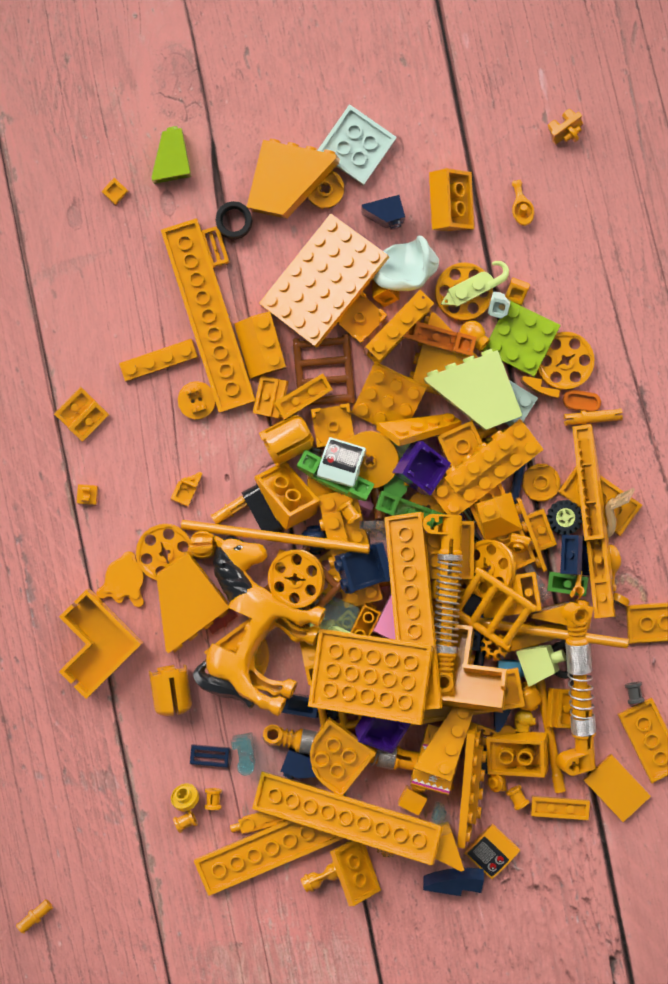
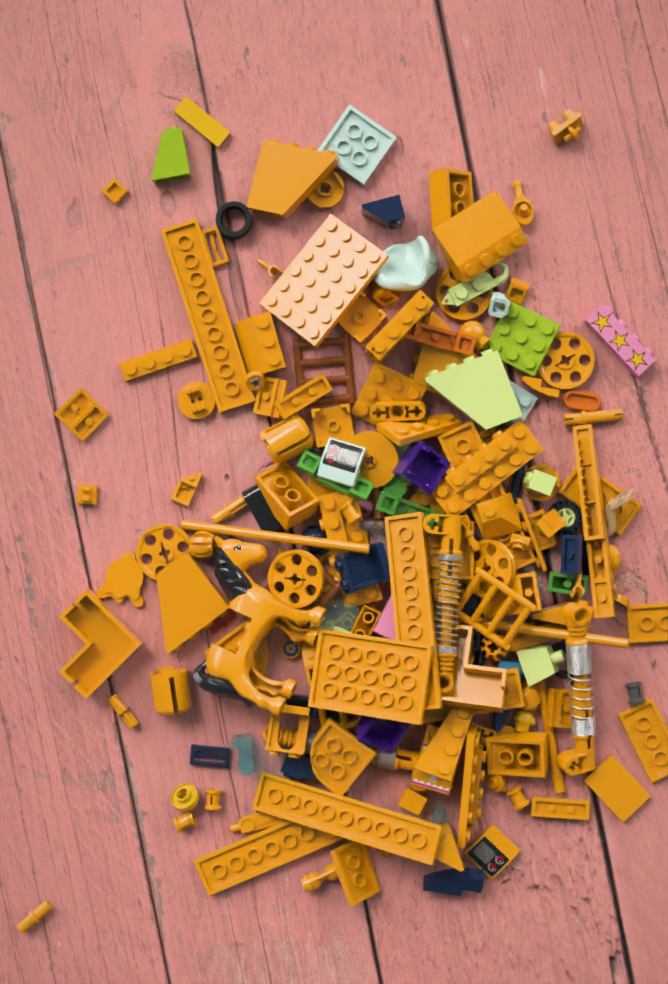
(123, 711): none -> light orange axle
(202, 122): none -> yellow tile
(255, 380): none -> light orange tile
(271, 269): none -> light orange hand
(272, 739): none -> light orange panel
(290, 648): none -> tile
(392, 417): none -> light orange beam
(468, 534): none -> light orange piece
(479, 237): none -> light orange slope
(539, 482): none -> yellowish green brick
(551, 523): none -> light orange panel
(620, 340): none -> bright pink brick

